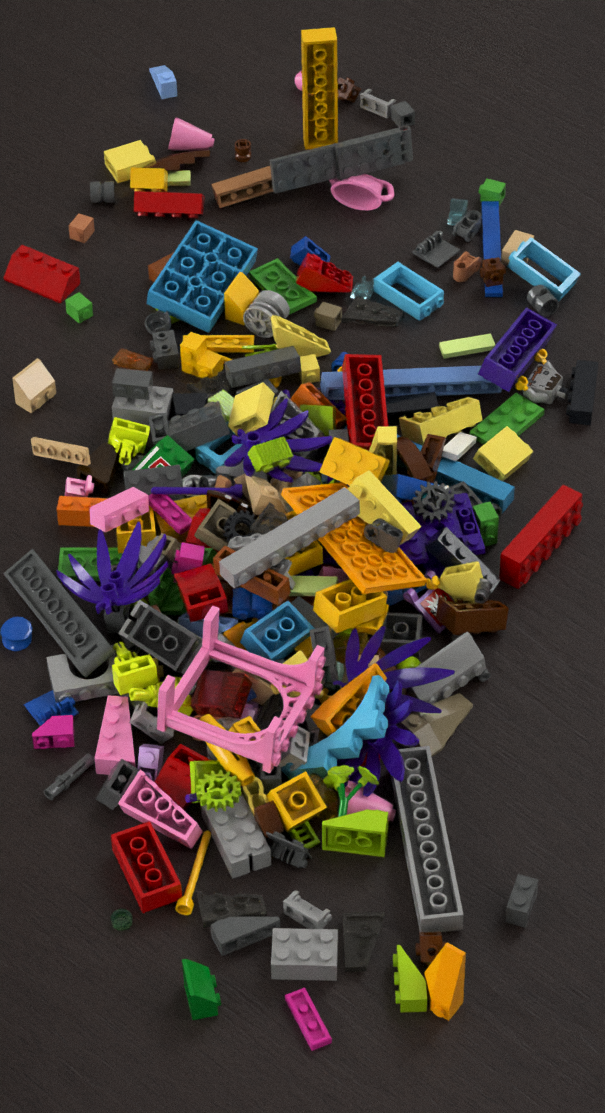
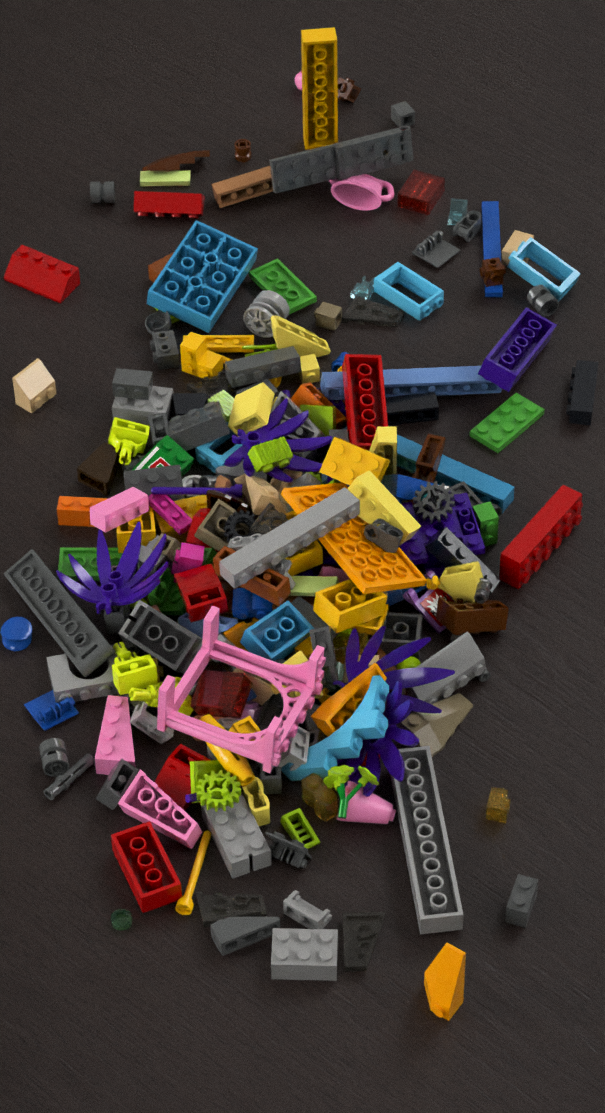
(54, 757): none -> dark grey wheel
(55, 733): dark pink slope -> none
(60, 451): tan bracket -> none
(78, 487): bright pink bracket -> none
(79, 307): bright green brick -> none
(81, 228): nougat brick -> none
(122, 158): light yellow brick -> none
(132, 360): clear orange plate -> none
(149, 179): yellow brick -> none
(150, 760): lavender slope -> none
(164, 81): light blue slope -> none
(189, 137): bright pink cone -> none
(200, 990): green slope -> none
(238, 298): yellow slope -> none
(268, 818): reddish brown slope -> none
(296, 801): yellow brick -> none
(305, 246): blue slope -> none
(308, 1019): dark pink tile -> none
(323, 276): red slope -> none
(357, 833): lime slope -> none
(375, 104): light grey hinge -> none
(412, 985): lime slope -> none
(413, 459): reddish brown slope -> none
(421, 192): none -> clear red brick
(426, 941): reddish brown brick -> none
(442, 420): light yellow wedge -> none
(458, 446): white tile -> none
(465, 267): nougat piece -> none
(467, 346): yellowish green tile -> none
(492, 191): bright green brick -> none
(498, 805): none -> clear yellow brick
(503, 454): light yellow brick -> none
(543, 383): light grey torso -> none

